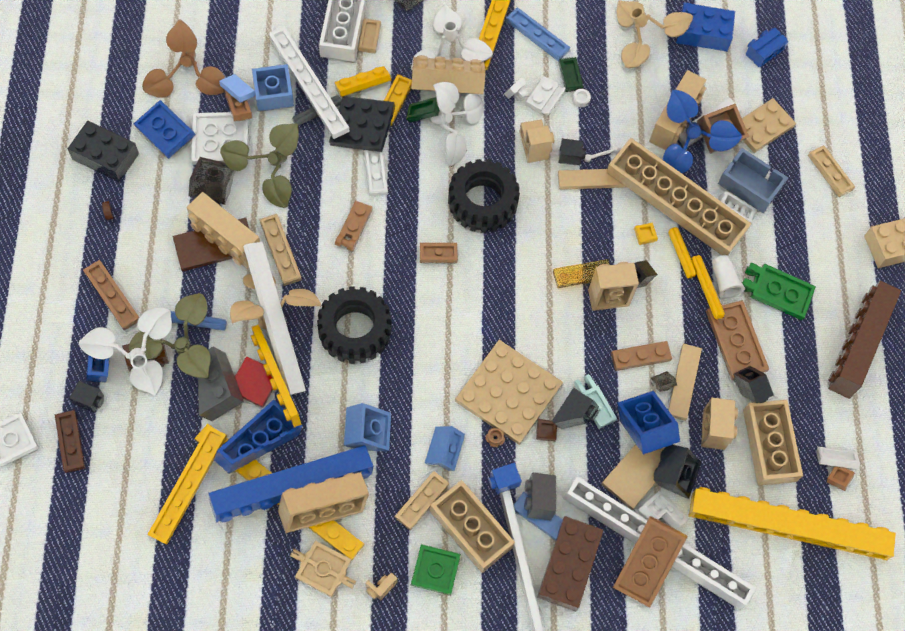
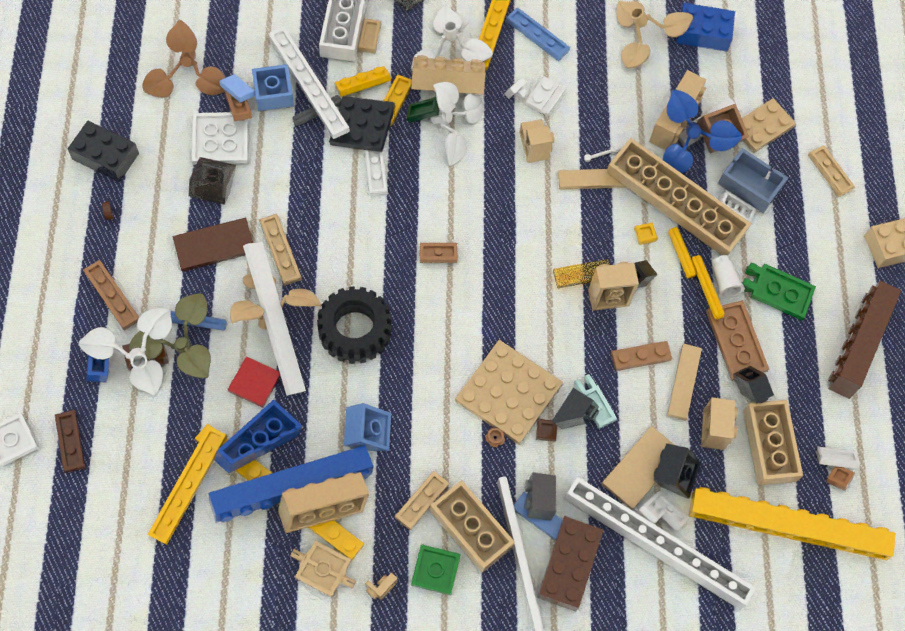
(87, 397): black brick -> none
(164, 129): blue tile -> none
(220, 390): dark grey wedge -> none
(221, 228): tan brick -> none
(277, 381): yellow plate -> none
(285, 140): olive plant -> none
(354, 225): medium nougat plate -> none
(445, 447): medium blue panel -> none
(483, 174): black tyre -> none
(505, 478): blue brick -> none
(570, 74): dark green tile -> none
(571, 152): black brick -> none
(581, 98): white tile -> none
(648, 422): blue brick -> none
(650, 561): medium nougat plate -> none
(663, 381): clear smoke plate -> none
(766, 47): blue brick -> none

